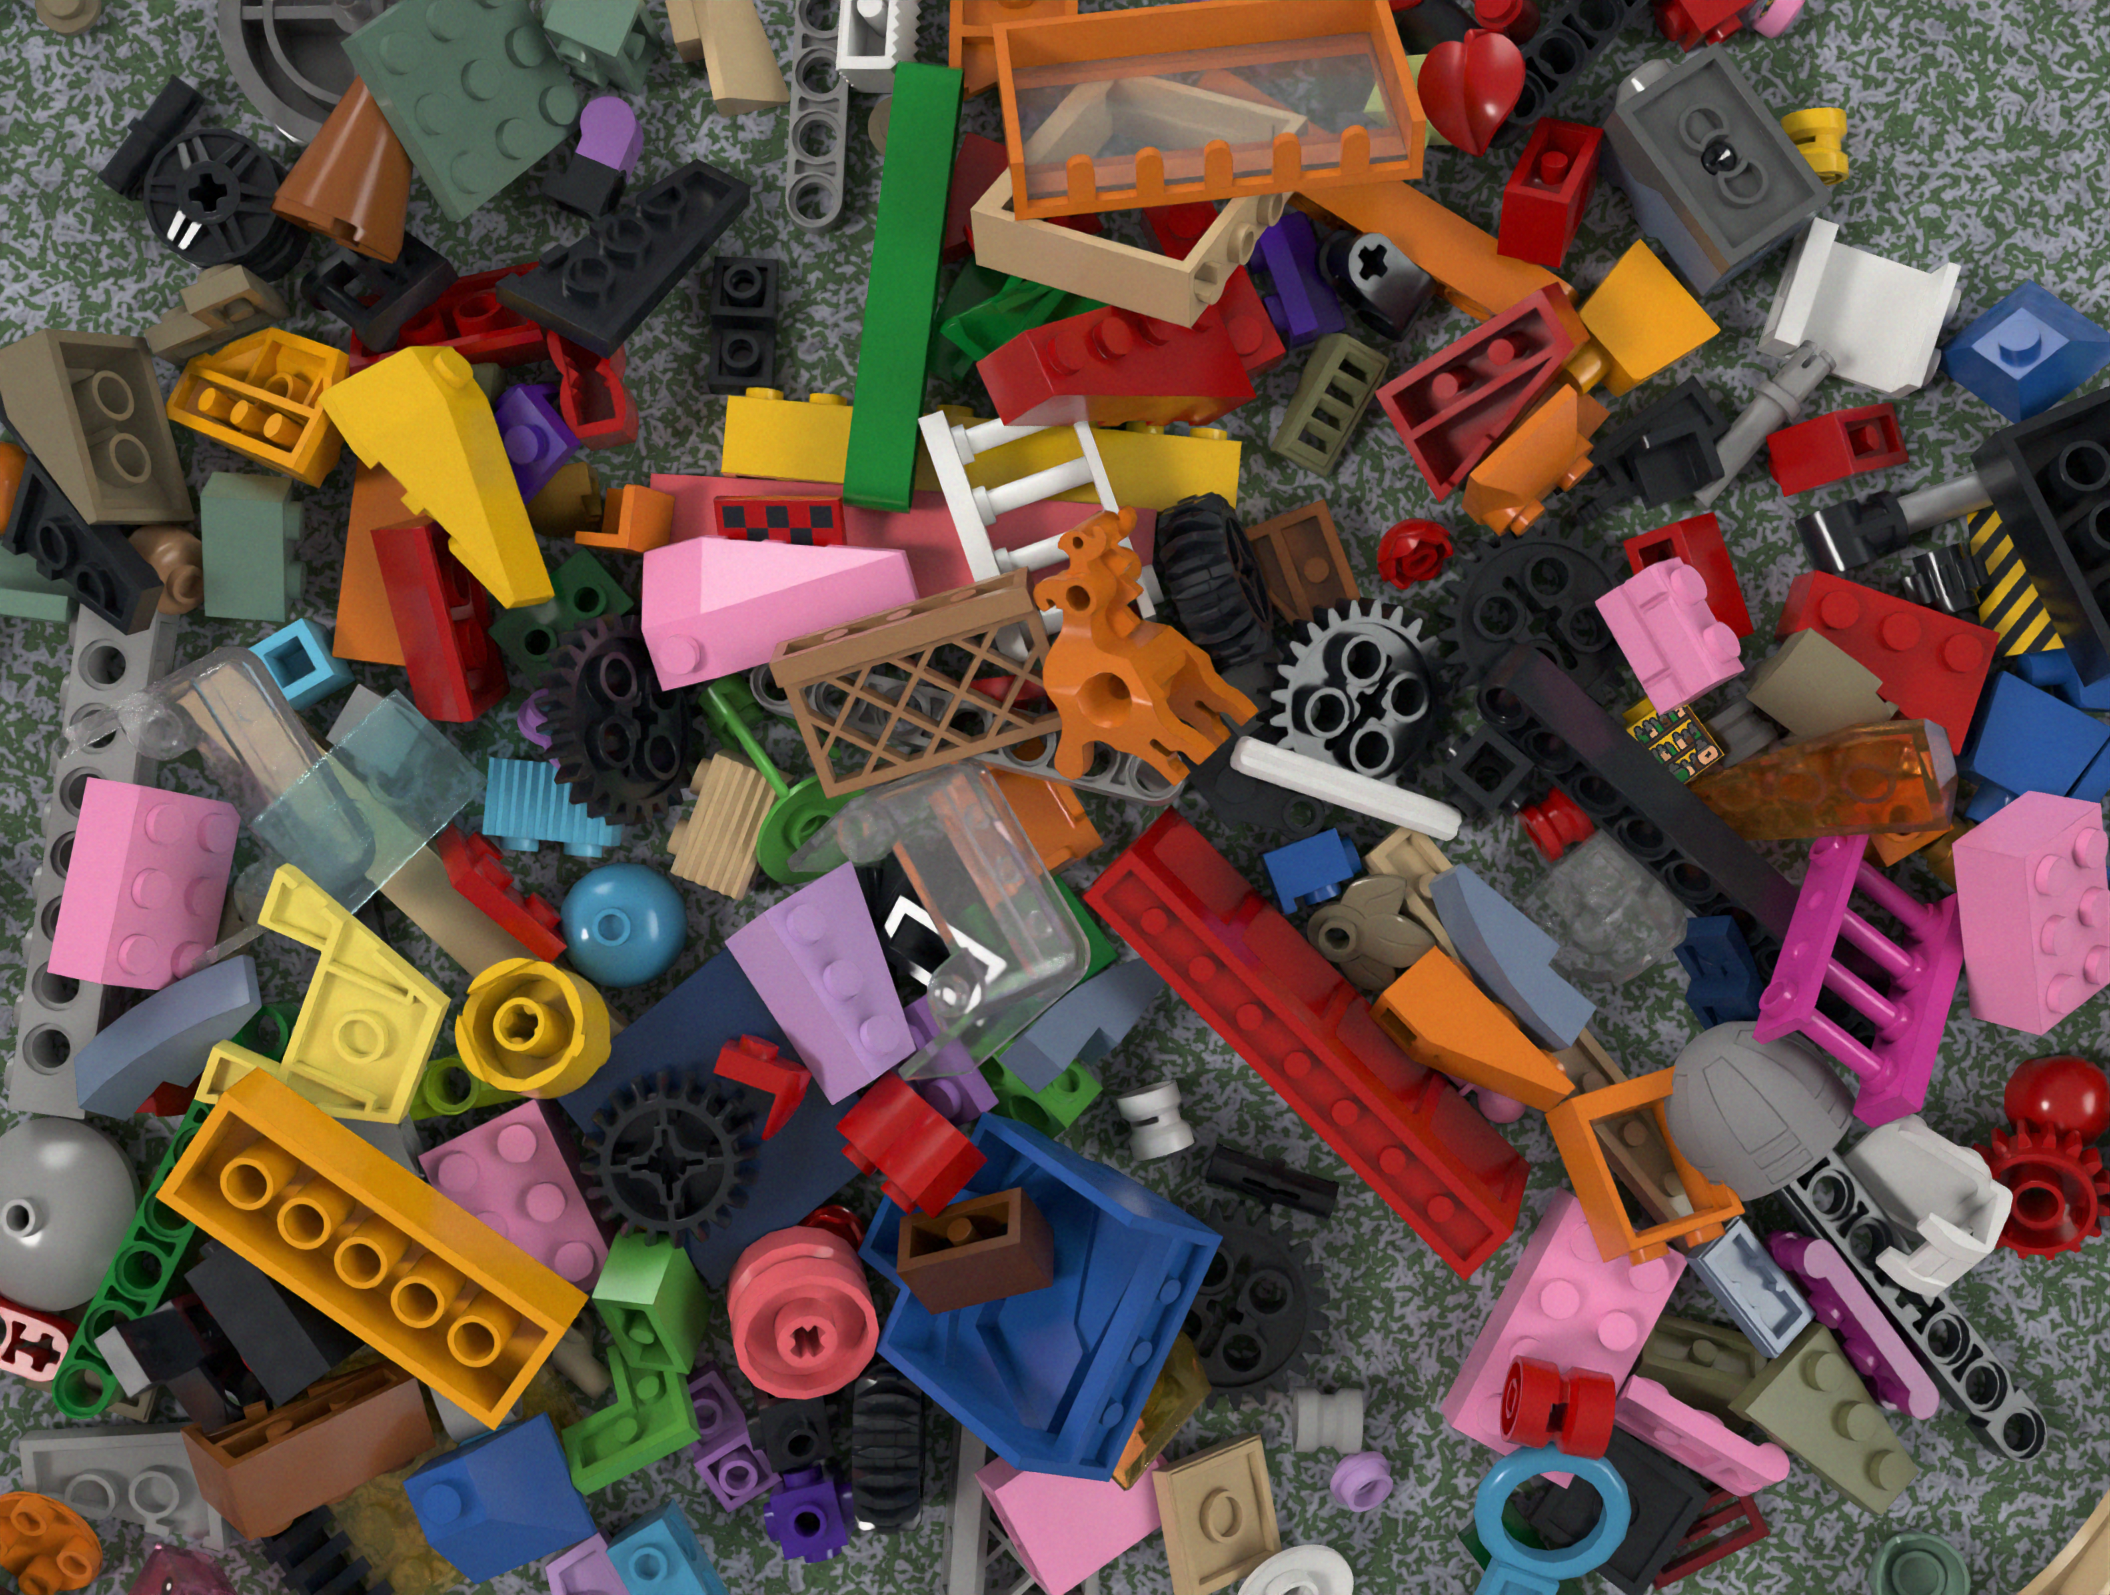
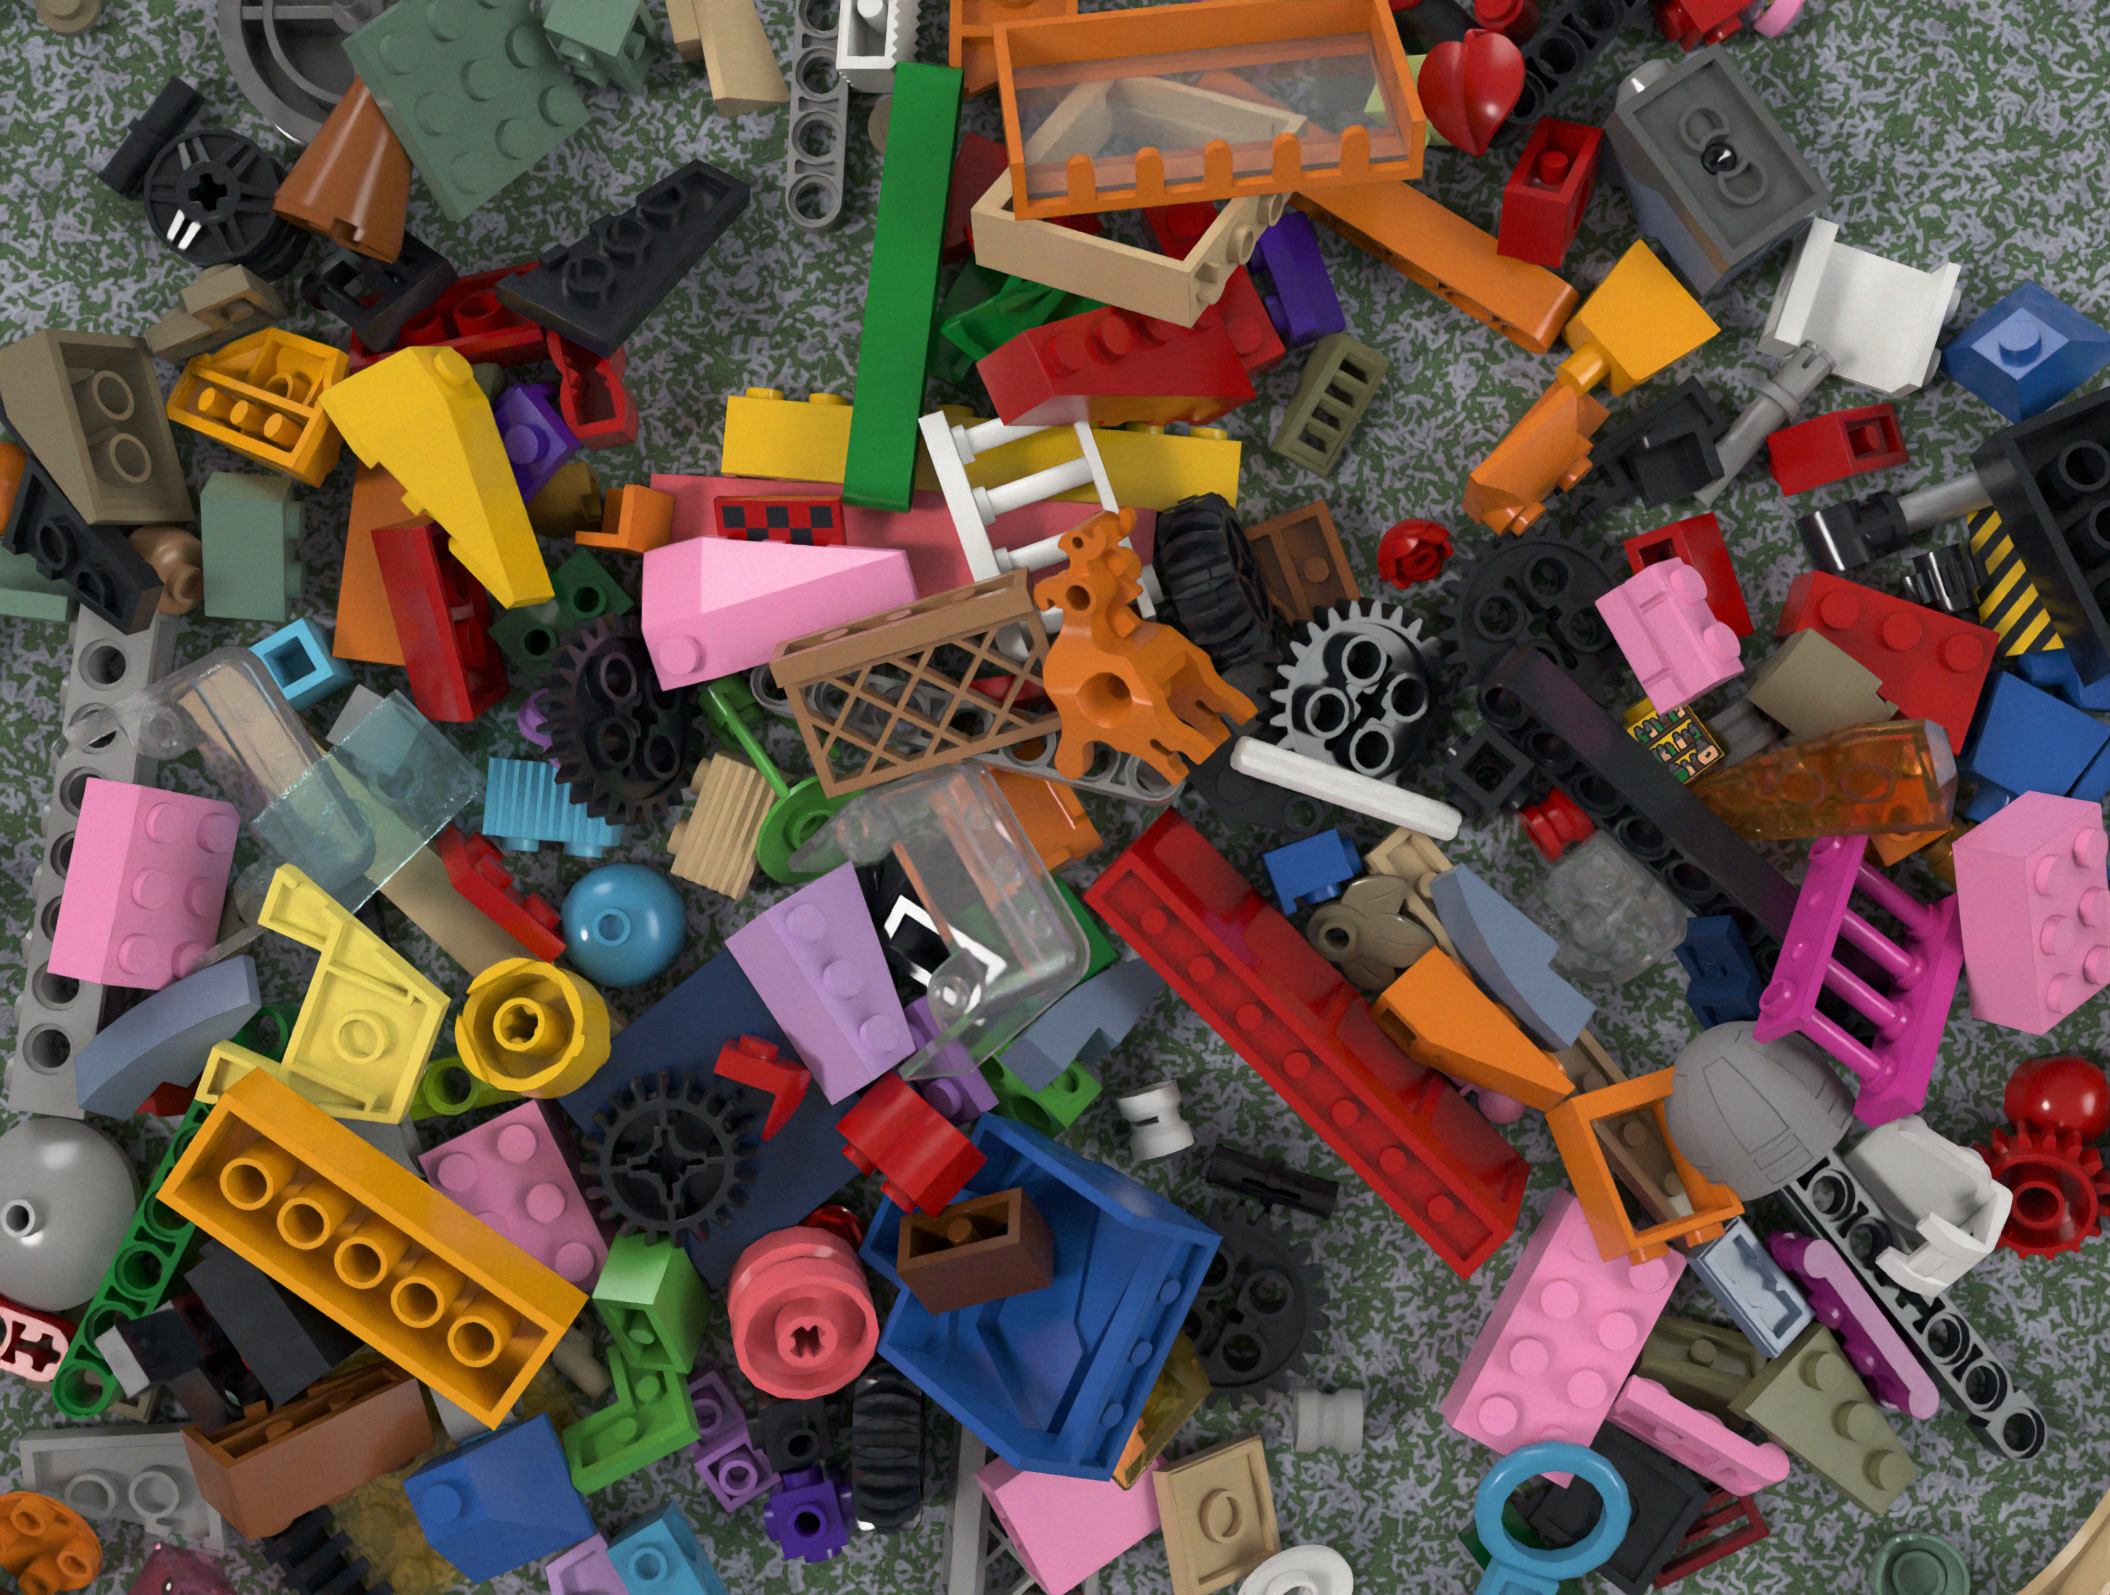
(601, 162): leg -> none
(743, 324): black slope -> none
(1362, 1480): lavender plate -> none
(1375, 280): black piece -> none
(1480, 386): red wedge -> none
(1580, 1410): red wheel -> none
(1818, 138): yellow wheel -> none

